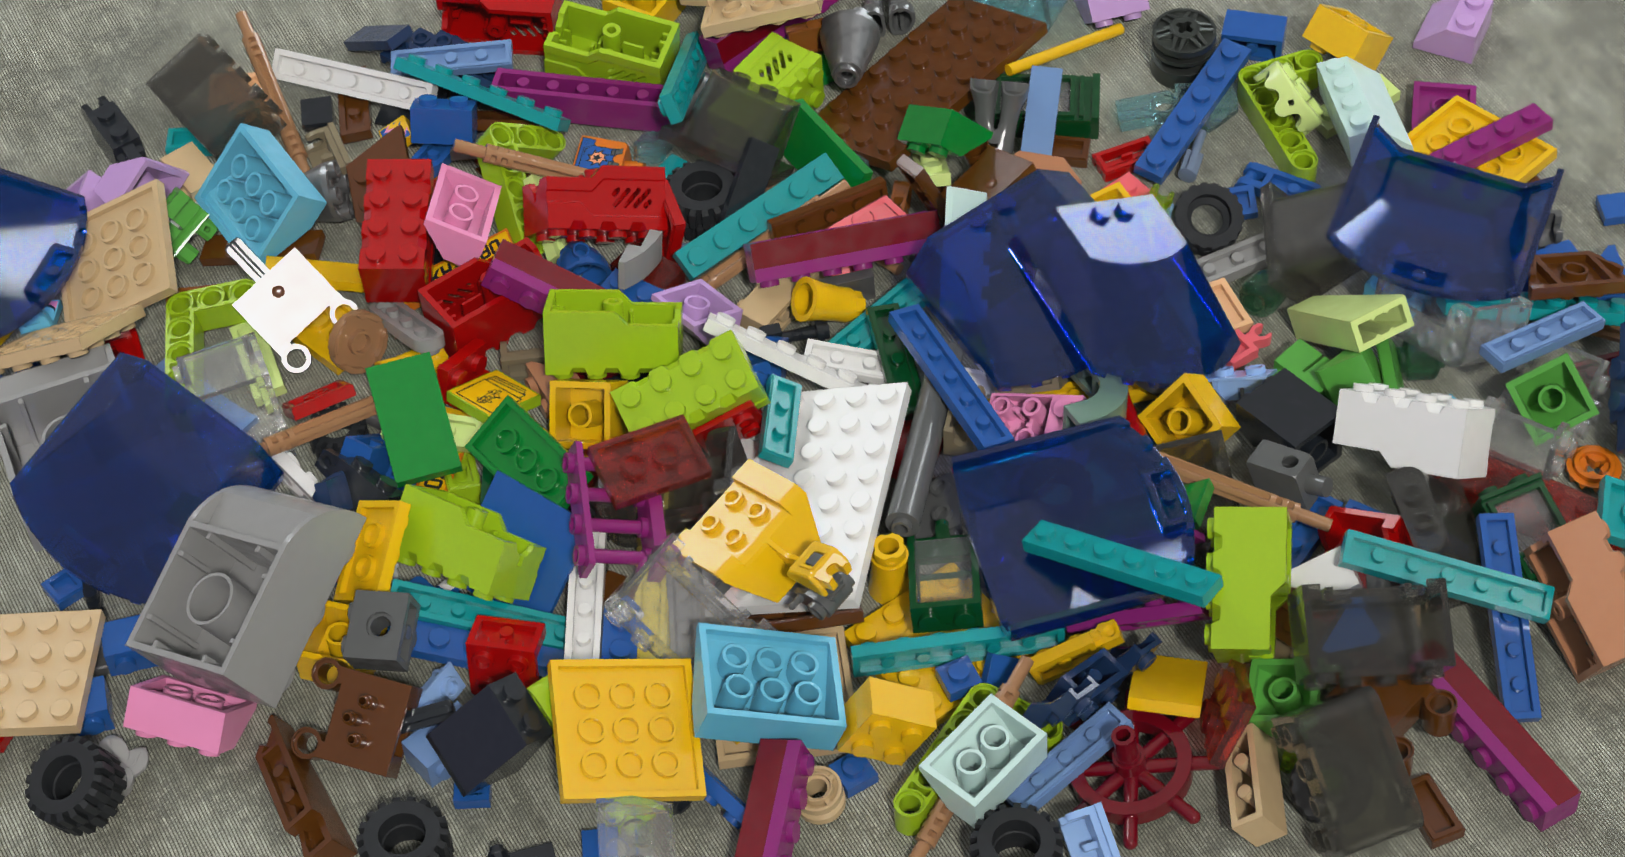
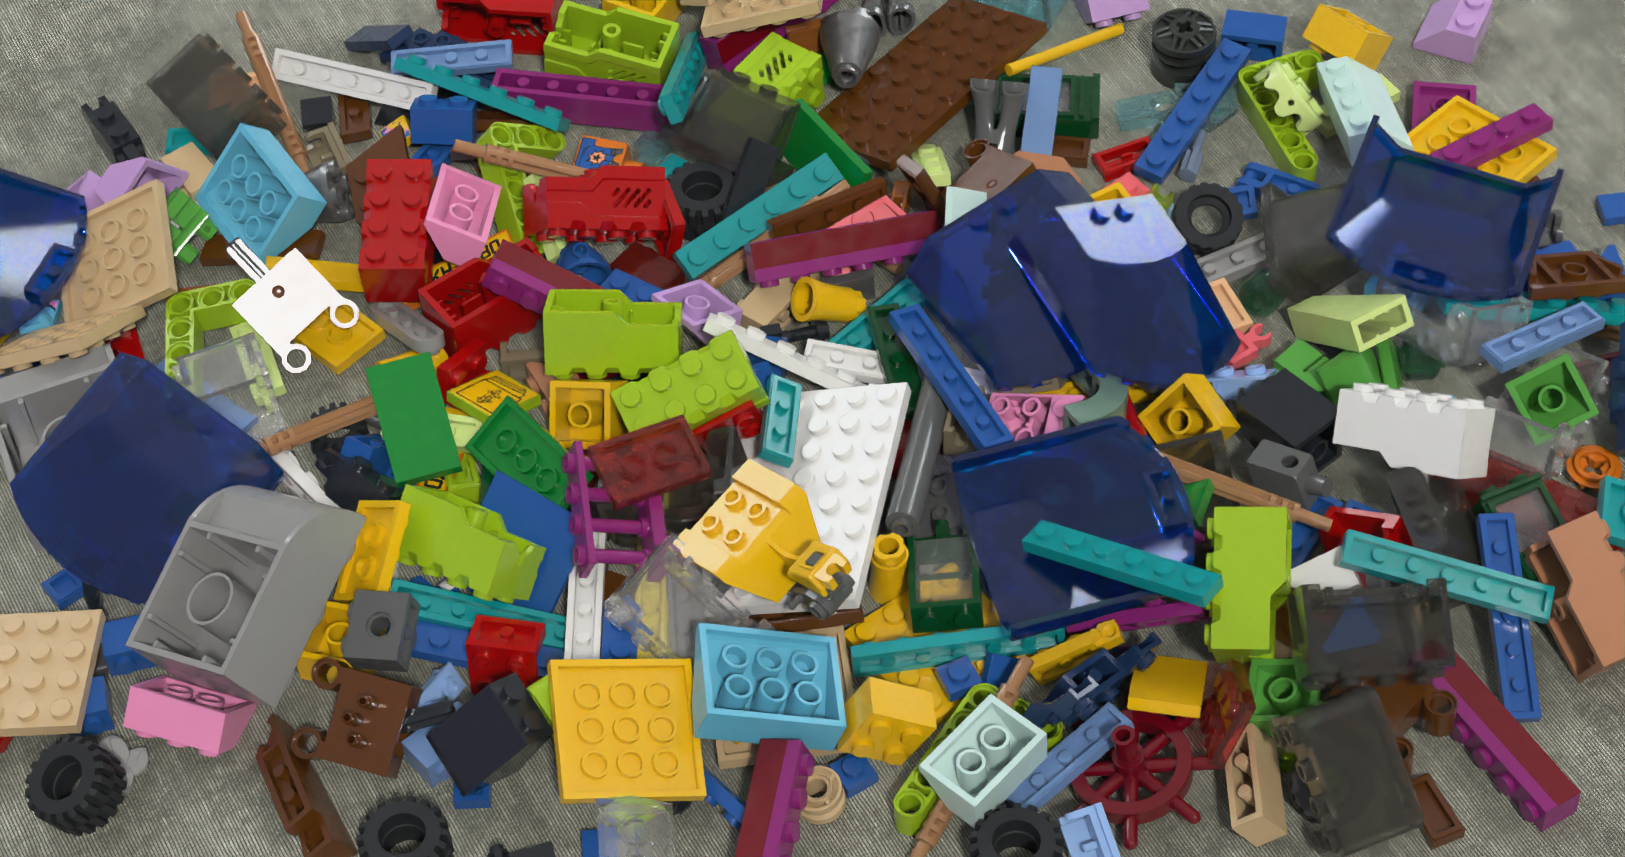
(318, 399): red tile -> none
(334, 491): dark blue tile -> none
(357, 341): medium nougat tile -> none
(639, 261): light grey slope -> none
(940, 132): green slope -> none

